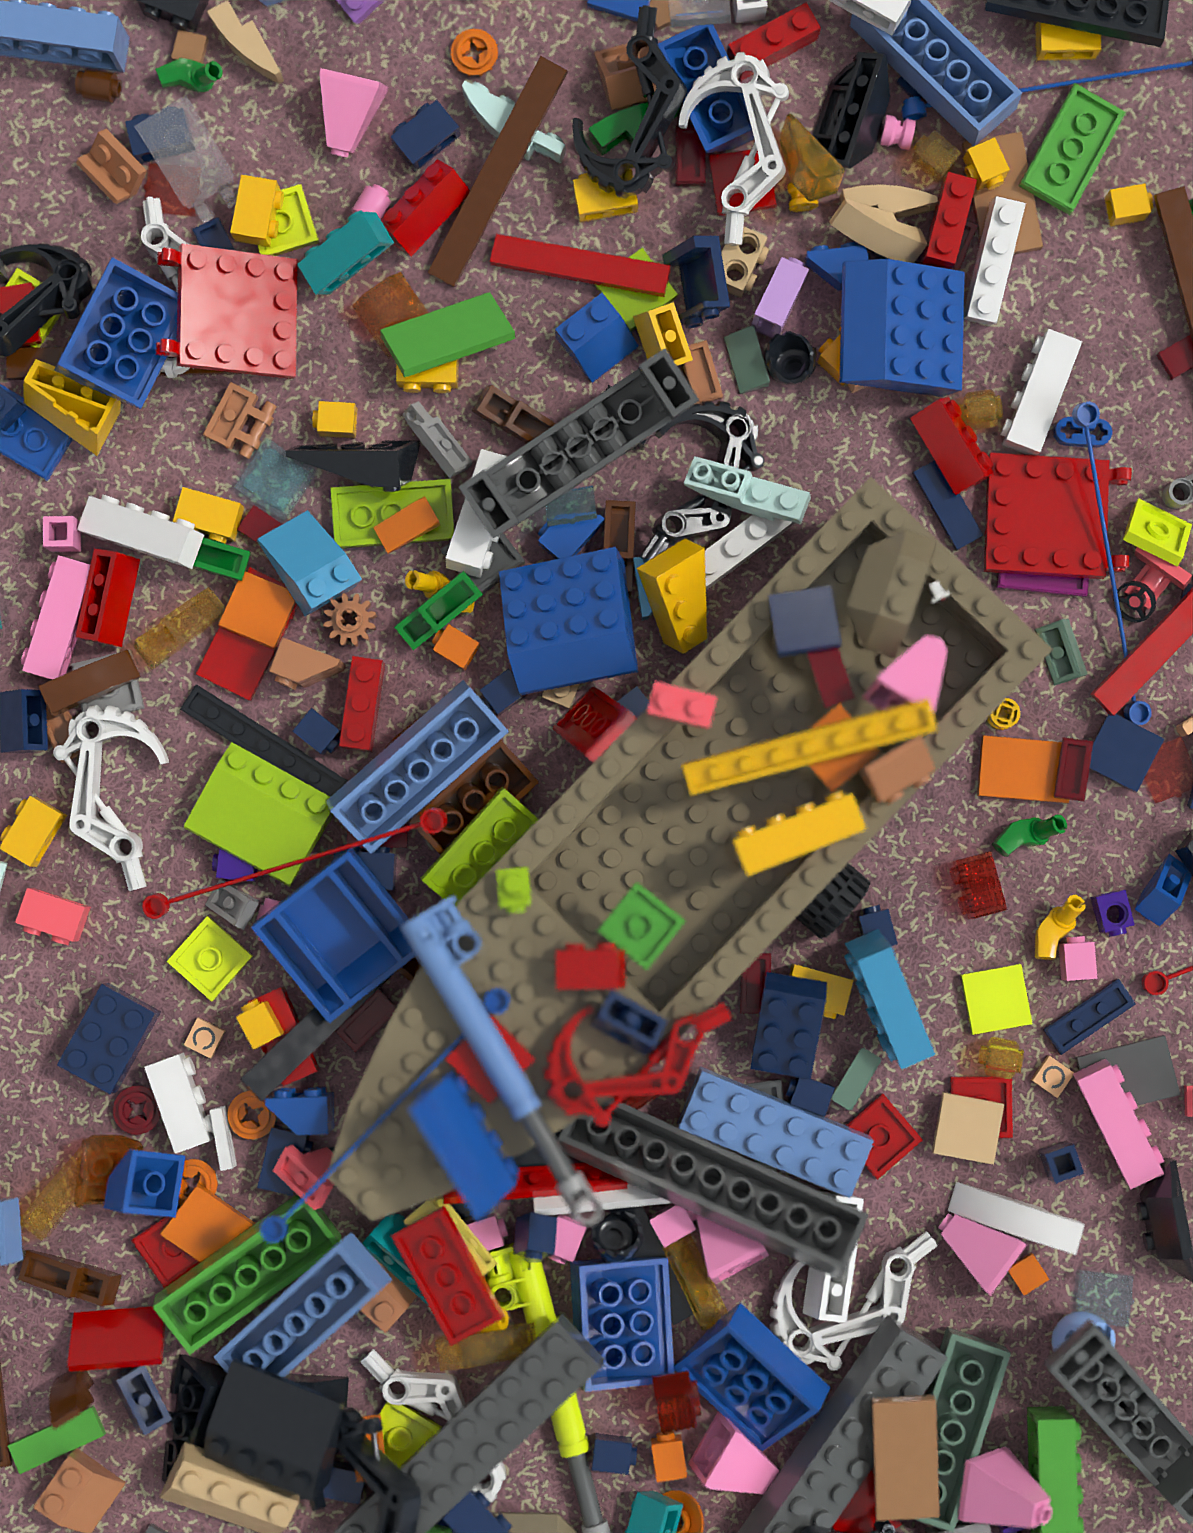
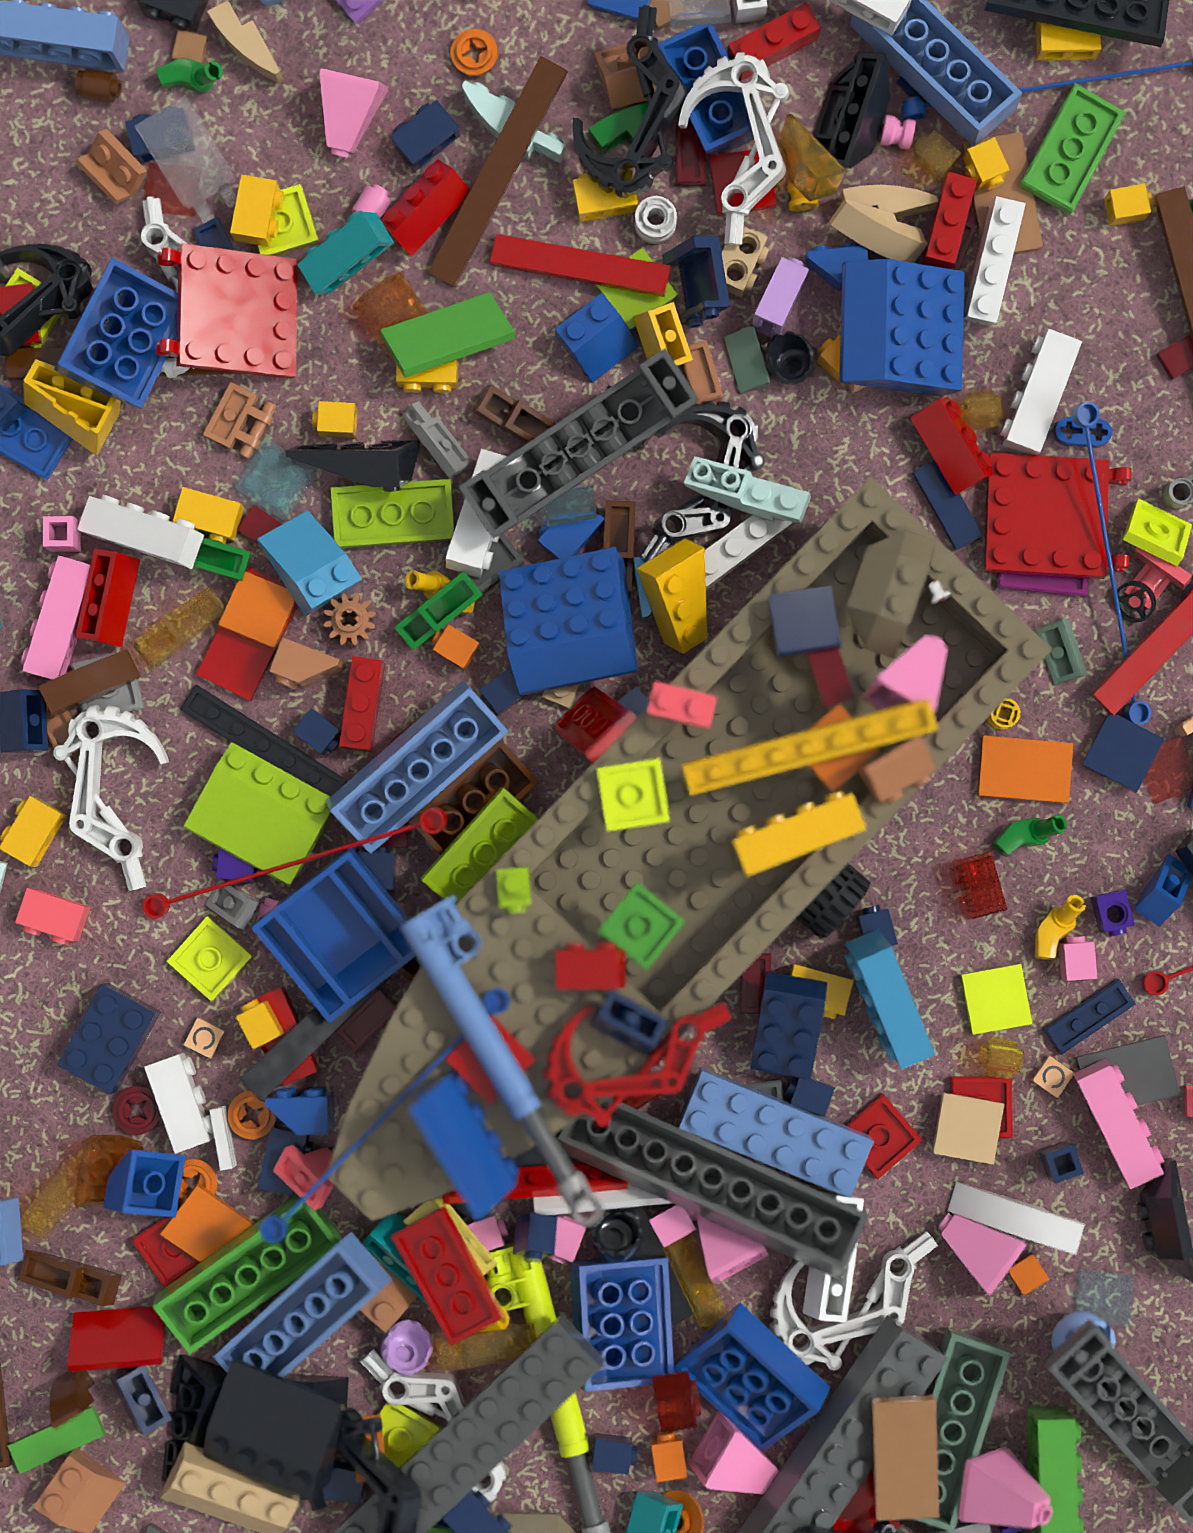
(406, 1347): none -> lavender hair
(407, 525): orange slope -> none
(633, 795): none -> neon yellow tile
(655, 206): none -> white wheel
(856, 1079): sand green slope -> none
(1073, 769): dark red tile -> none

